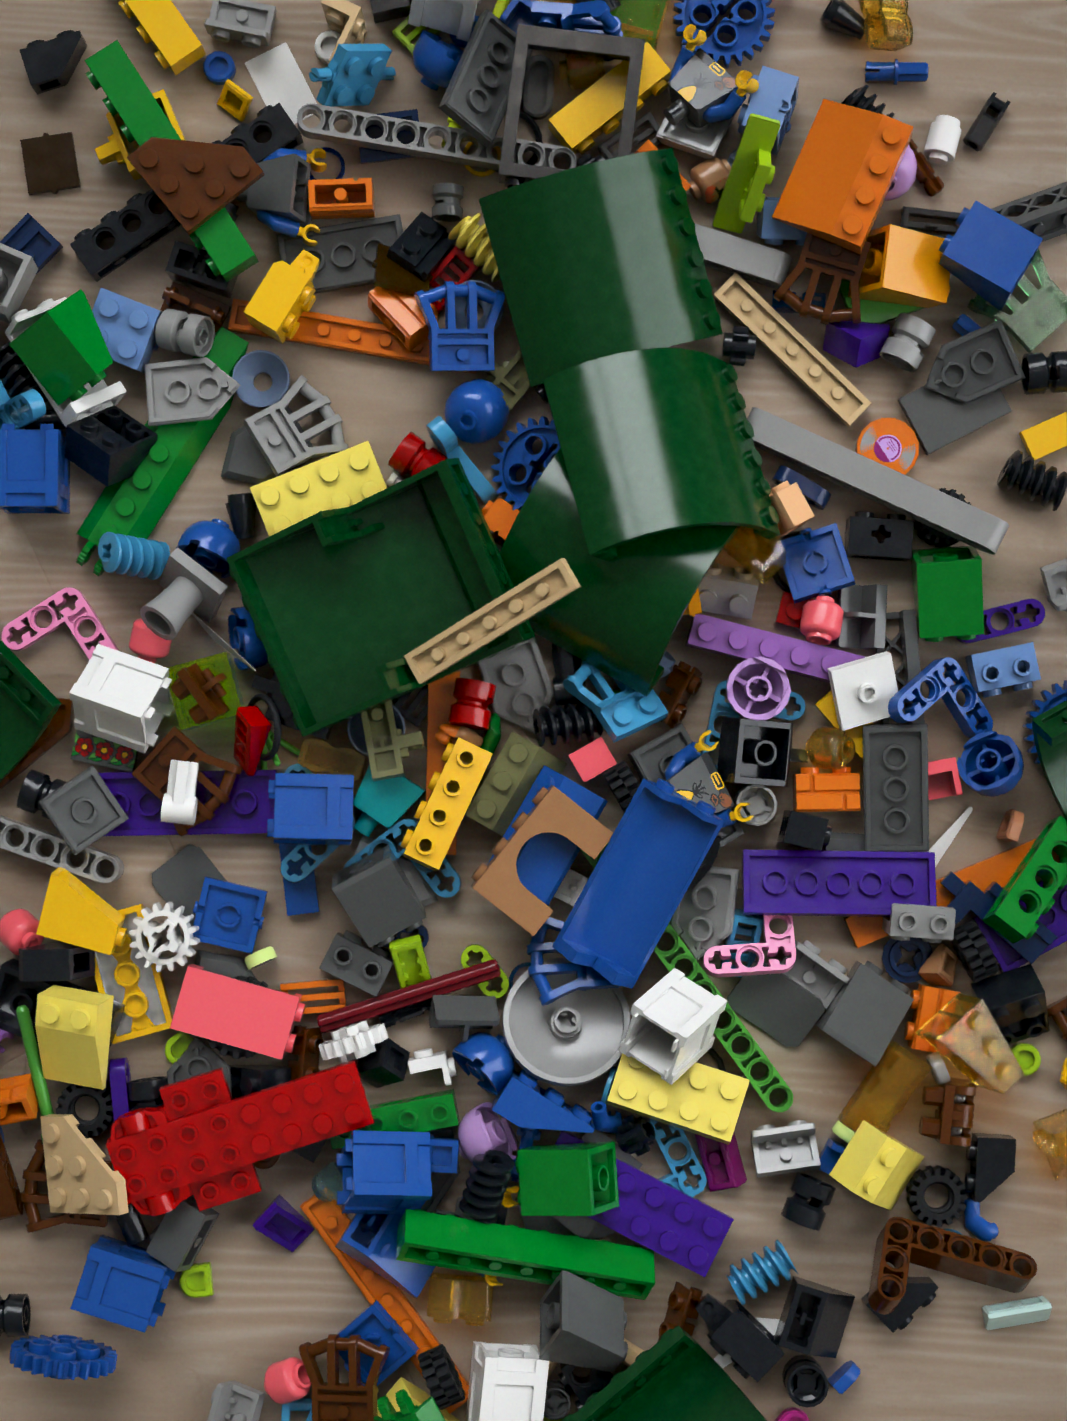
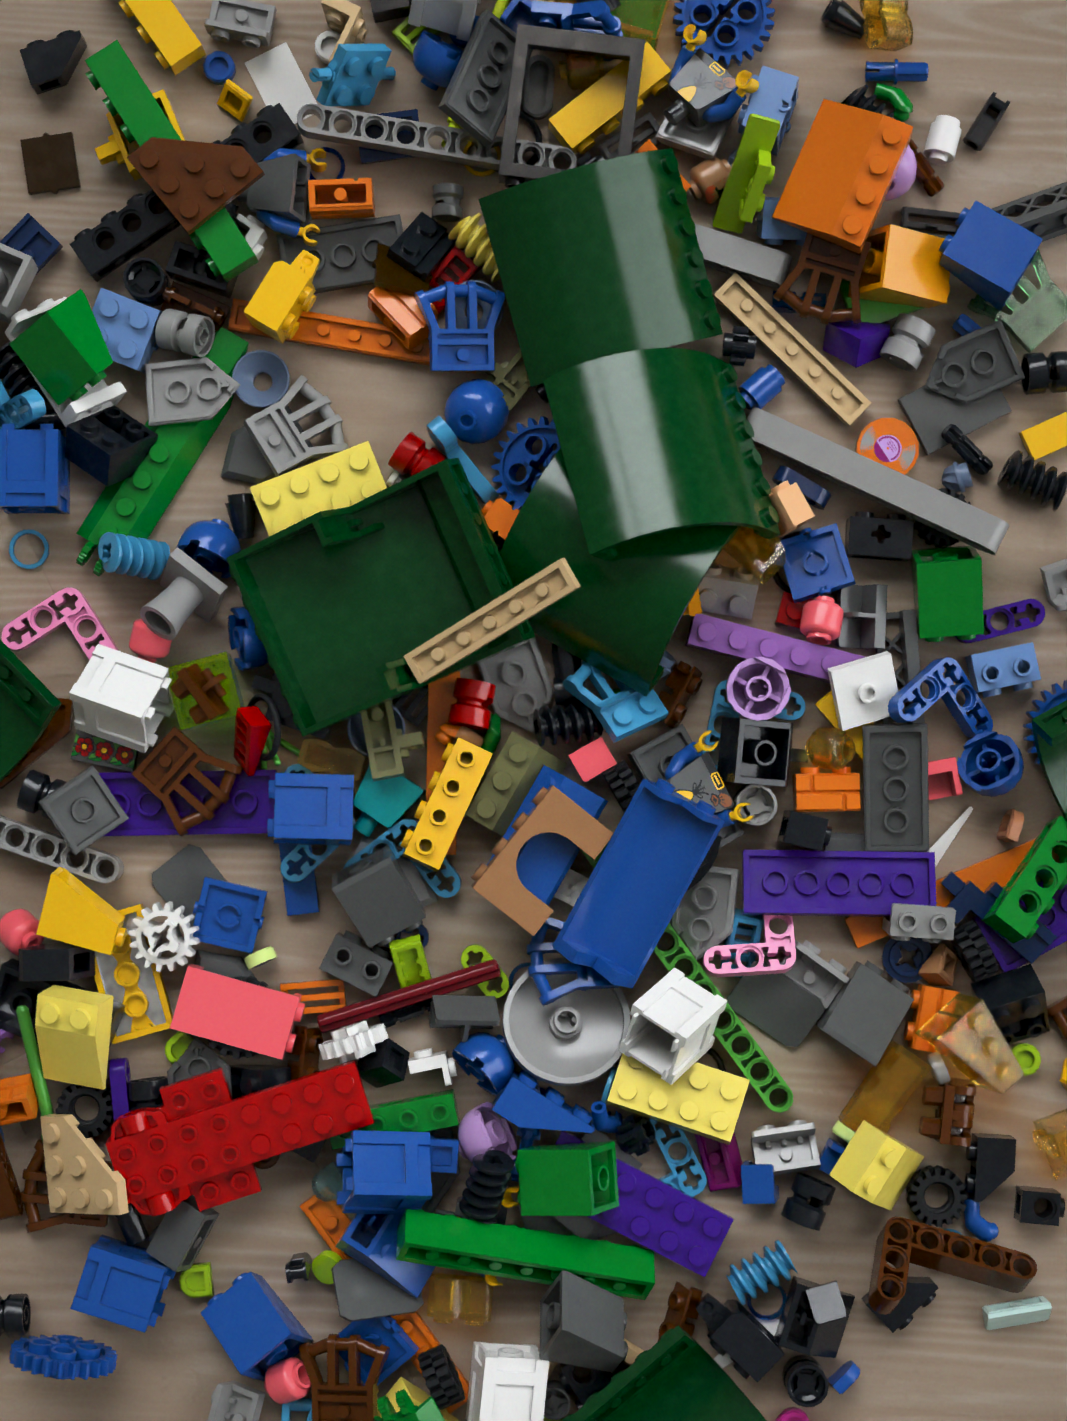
(16, 537): none -> dark azure piece
(146, 281): none -> black wheel
(180, 802): white piece -> none
(220, 641): white sticker -> none
(254, 1325): none -> blue slope
(256, 234): none -> white bracket
(283, 1224): dark purple slope -> none
(298, 1267): none -> black bar
(323, 1264): none -> lime tile
(367, 1295): none -> dark grey piece
(758, 1184): none -> blue panel
(761, 387): none -> blue brick
(772, 1316): none -> clear blue piece
(826, 1303): none -> slope
(897, 98): none -> green arm
(957, 477): none -> sand blue plate
(967, 449): none -> black axle
(1024, 1205): none -> black brick

